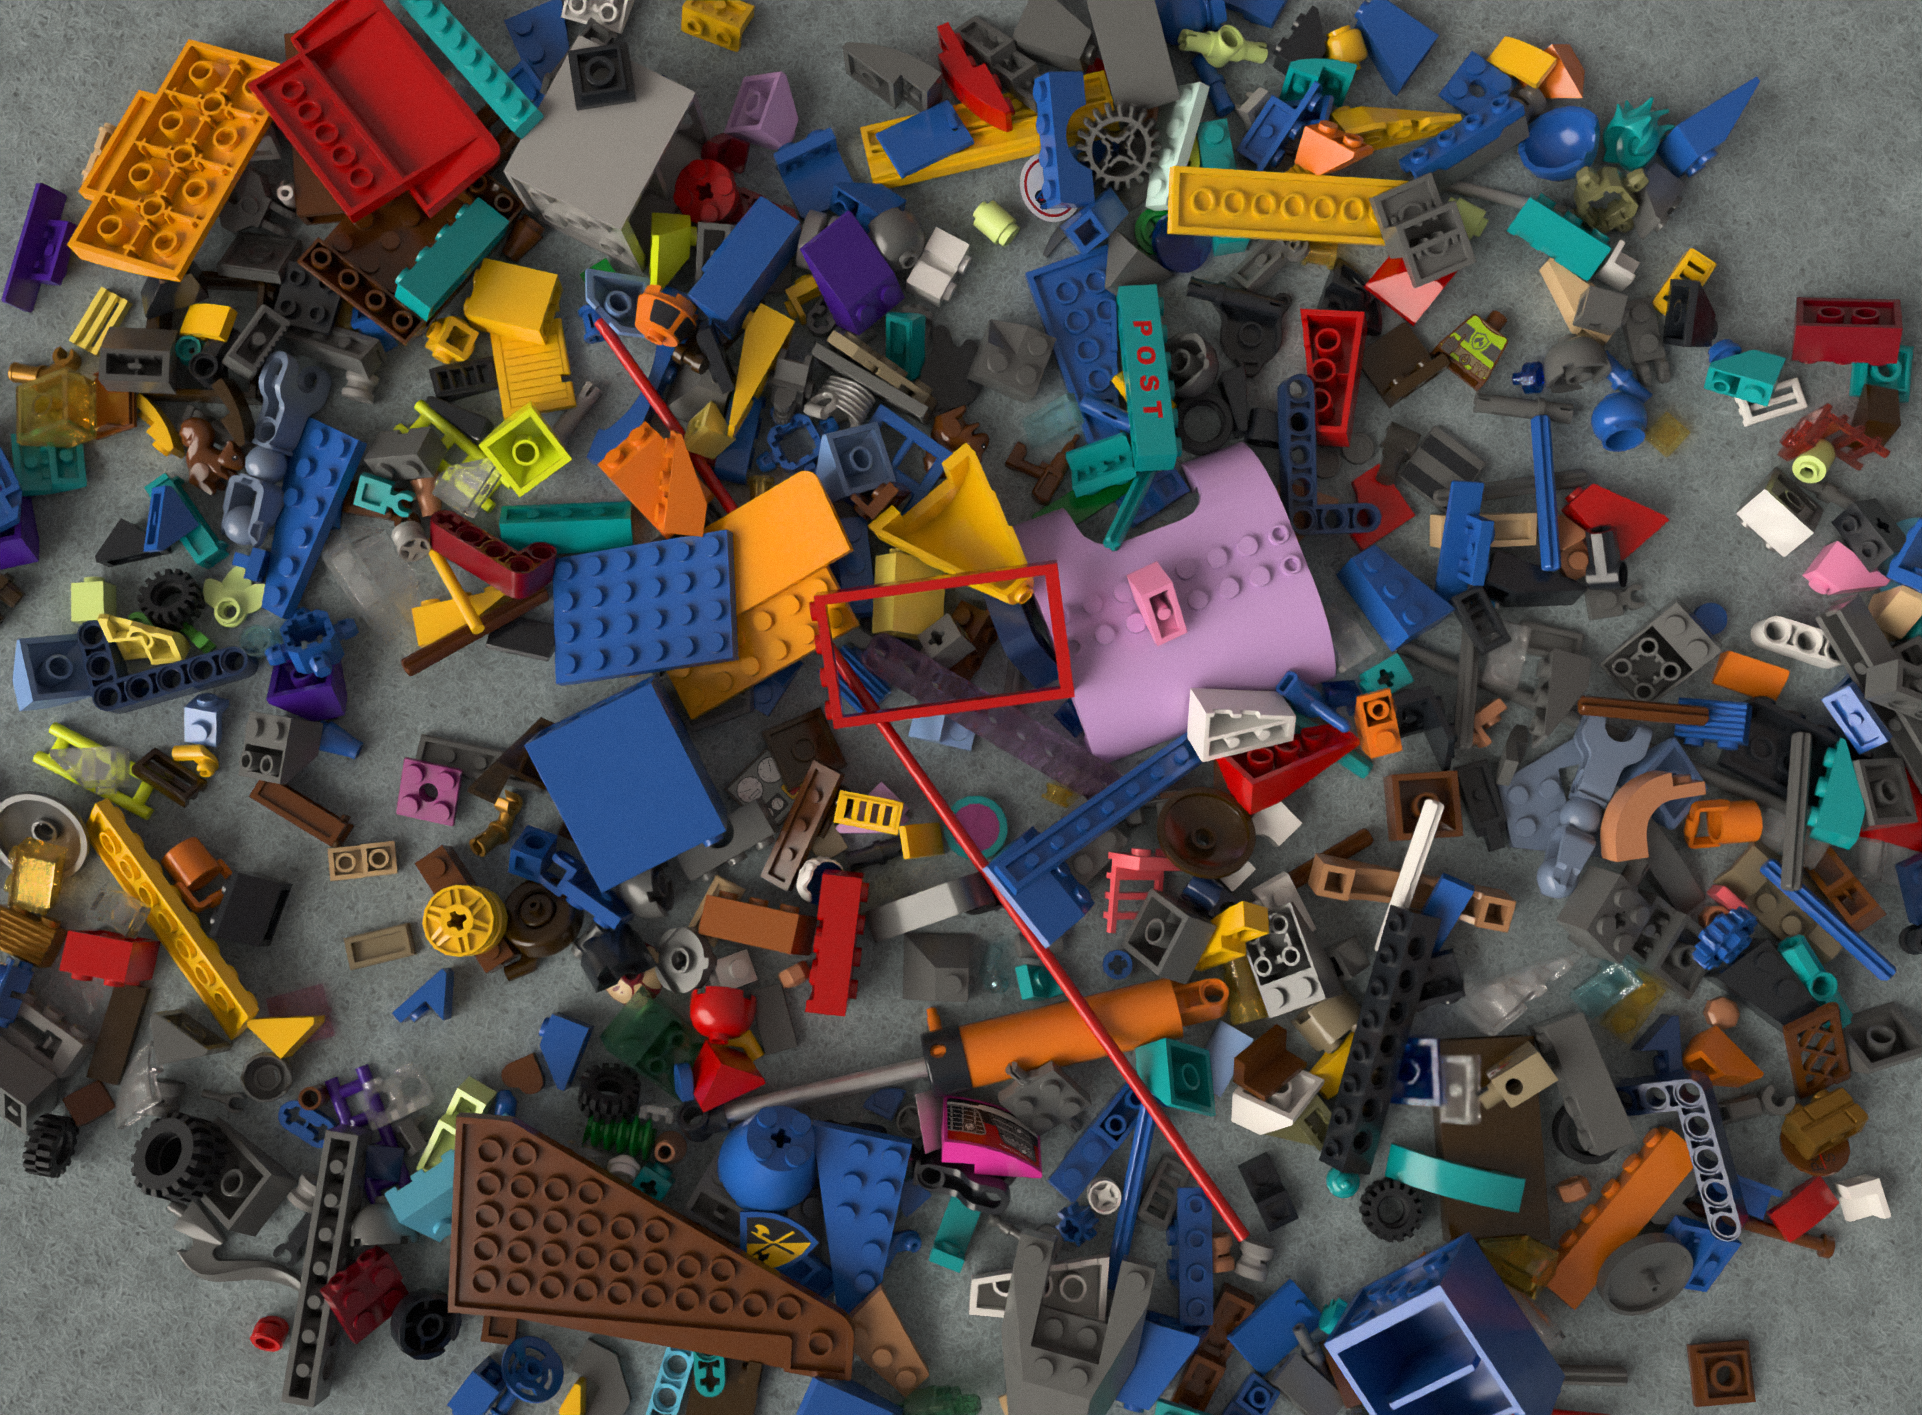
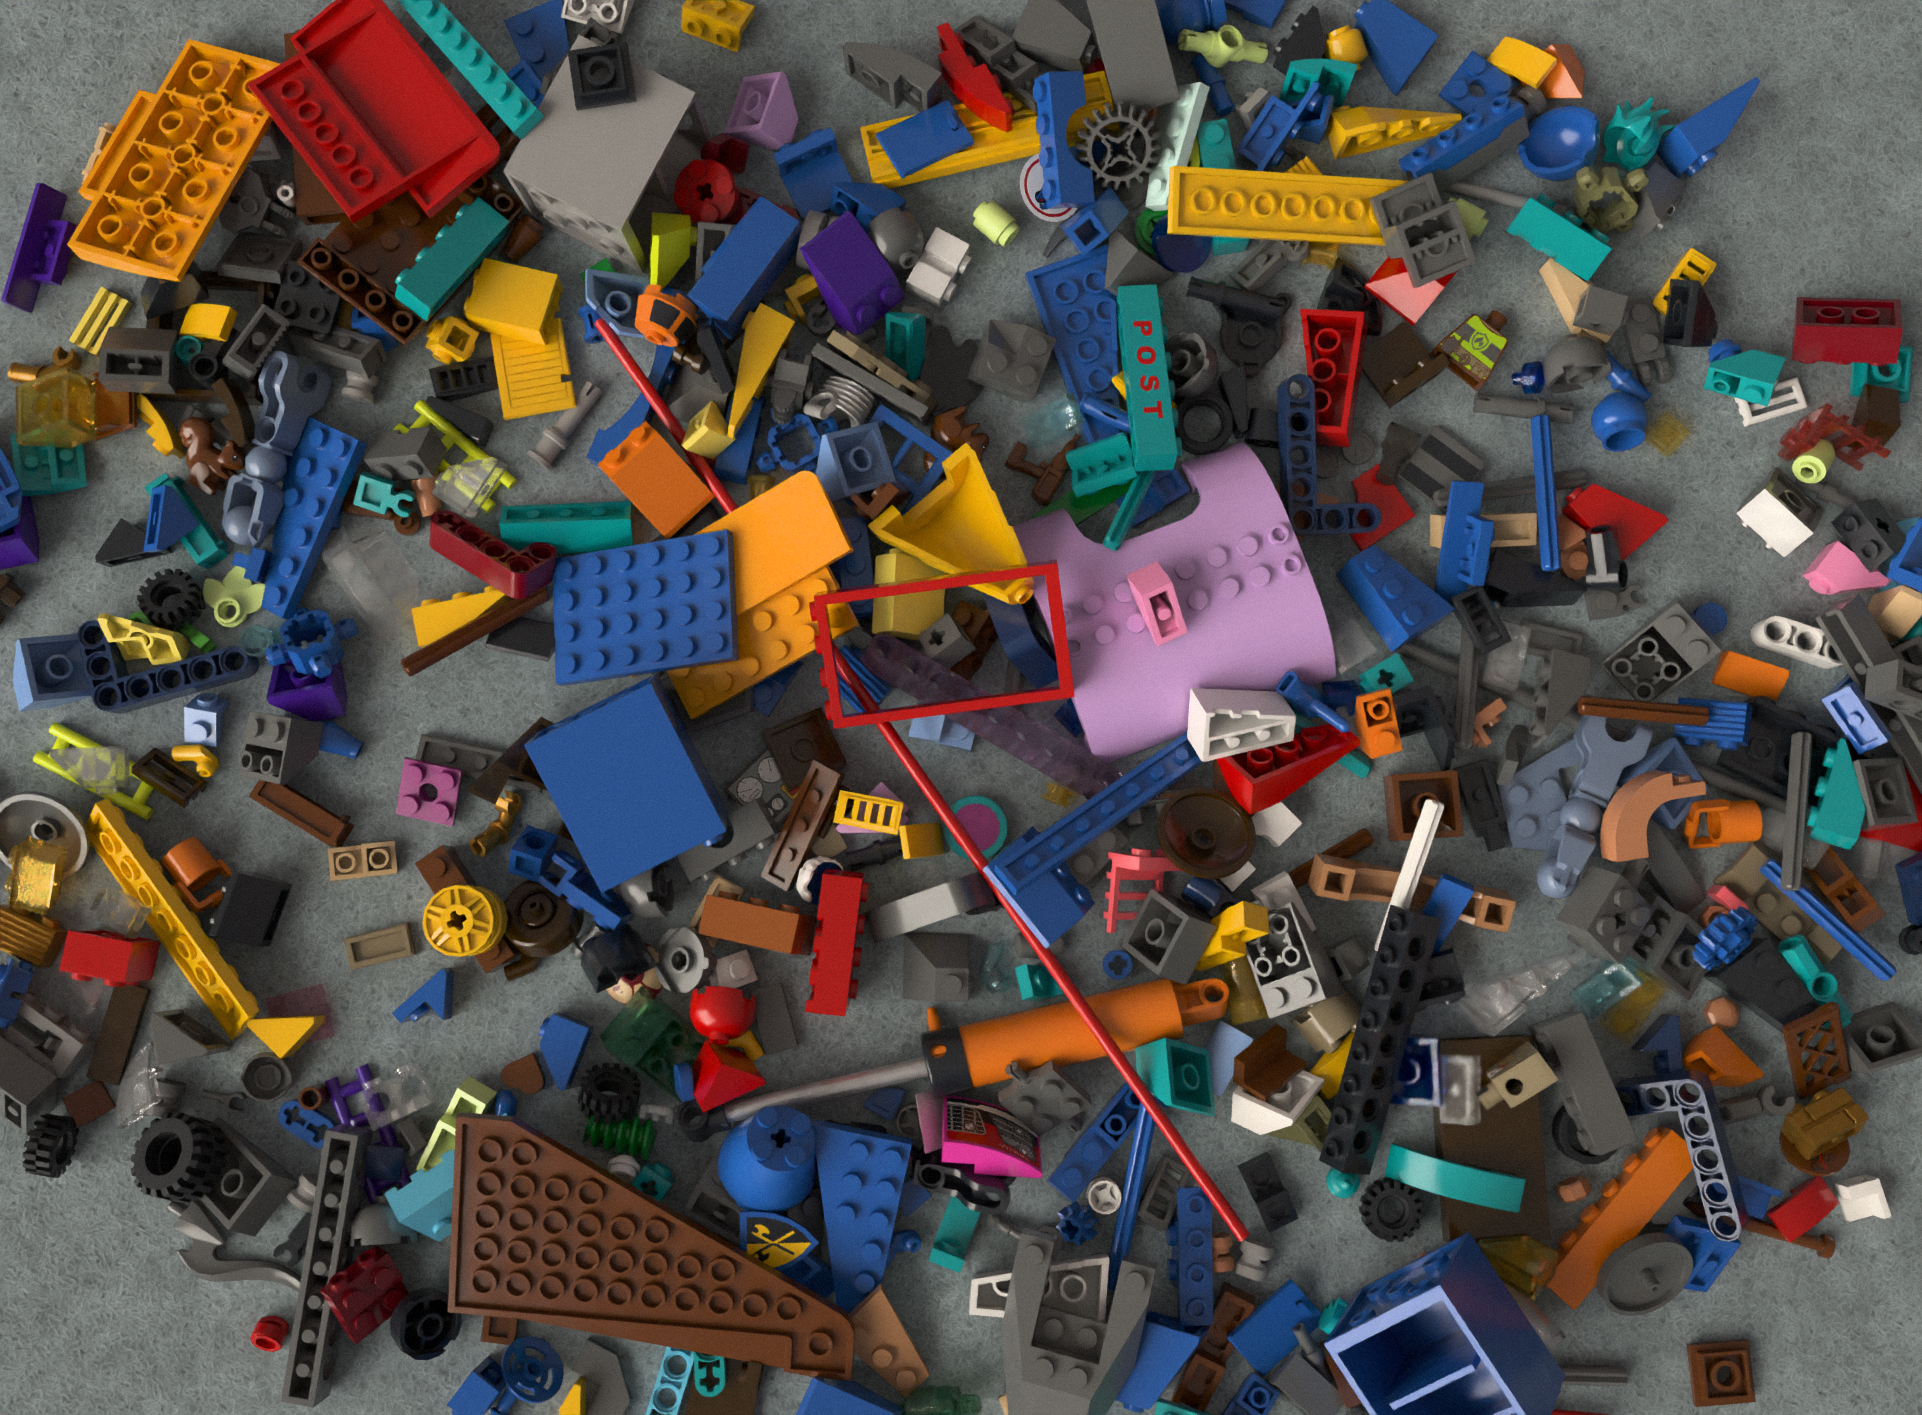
(91, 599): yellowish green brick -> none
(411, 541): light grey wheel -> none
(457, 592): yellow bar -> none
(525, 449): neon yellow slope -> none
(675, 1142): nougat cone -> none
(682, 499): orange slope -> none
(794, 975): nougat tile -> none
(1328, 149): orange slope -> none
(1617, 268): white panel -> none

